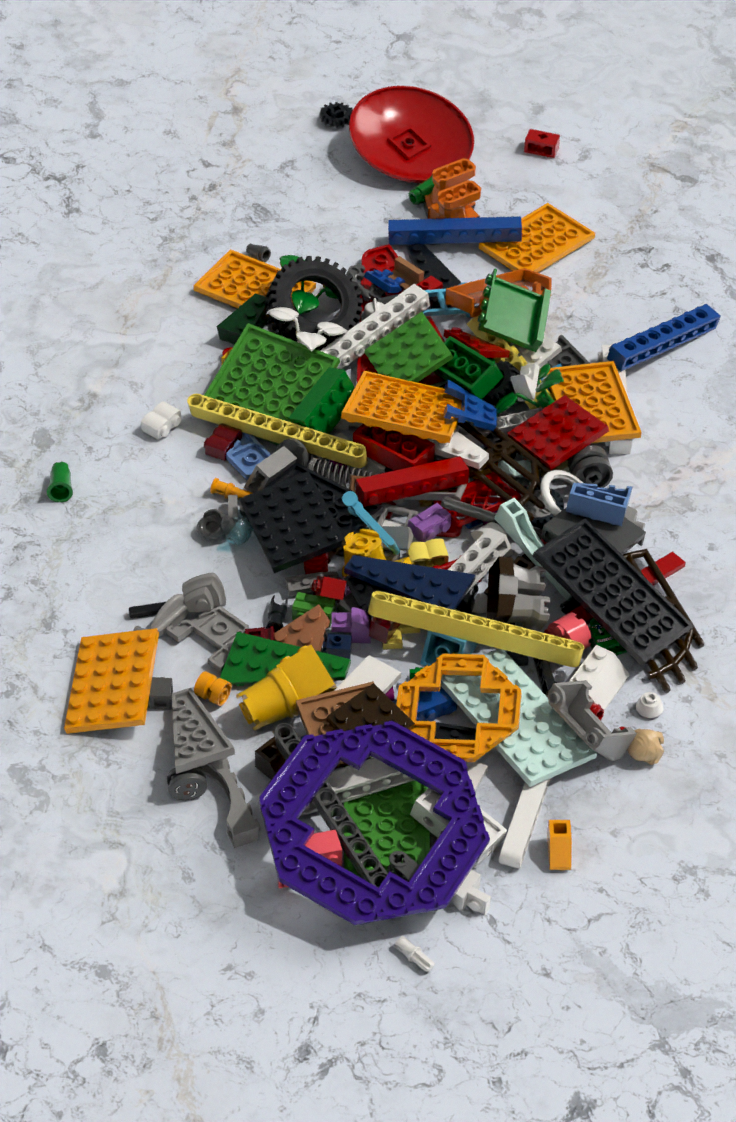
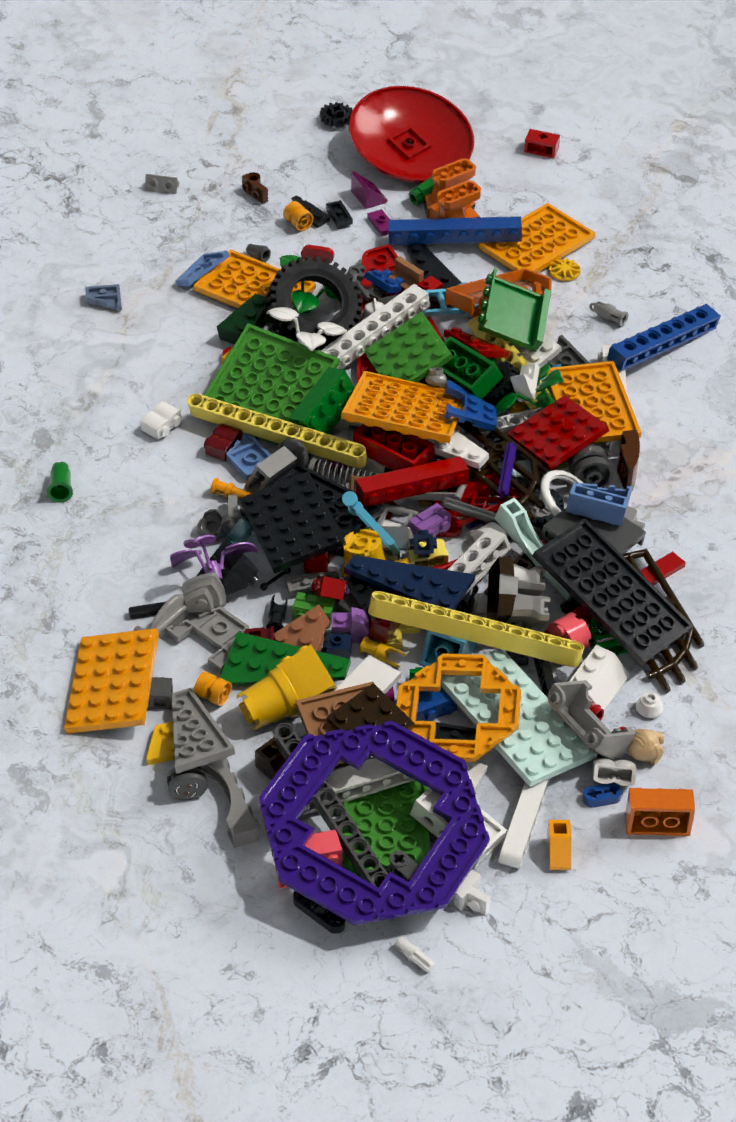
(104, 296): none -> sand blue wing
(161, 183): none -> light grey hinge
(162, 744): none -> yellow wing
(201, 267): none -> medium blue wing
(211, 566): none -> medium lavender plant
(237, 571): none -> black brick
(252, 185): none -> reddish brown plate
(263, 586): none -> black hinge
(298, 216): none -> light orange wheel
(319, 217): none -> black hinge
(322, 918): none -> black beam
(323, 252): none -> red tile
(339, 214): none -> black plate
(366, 191): none -> magenta slope
(379, 221): none -> magenta plate
(379, 650): none -> yellow piece
(431, 543): none -> dark blue brick
(436, 377): none -> light grey animal
(507, 469): none -> dark purple axle
(518, 407): none -> tile
(561, 267): none -> yellow wheel
(602, 795): none -> blue beam
(607, 771): none -> white brick
(610, 312): none -> light grey piece
(628, 458): none -> reddish brown slope
(659, 811): none -> orange brick

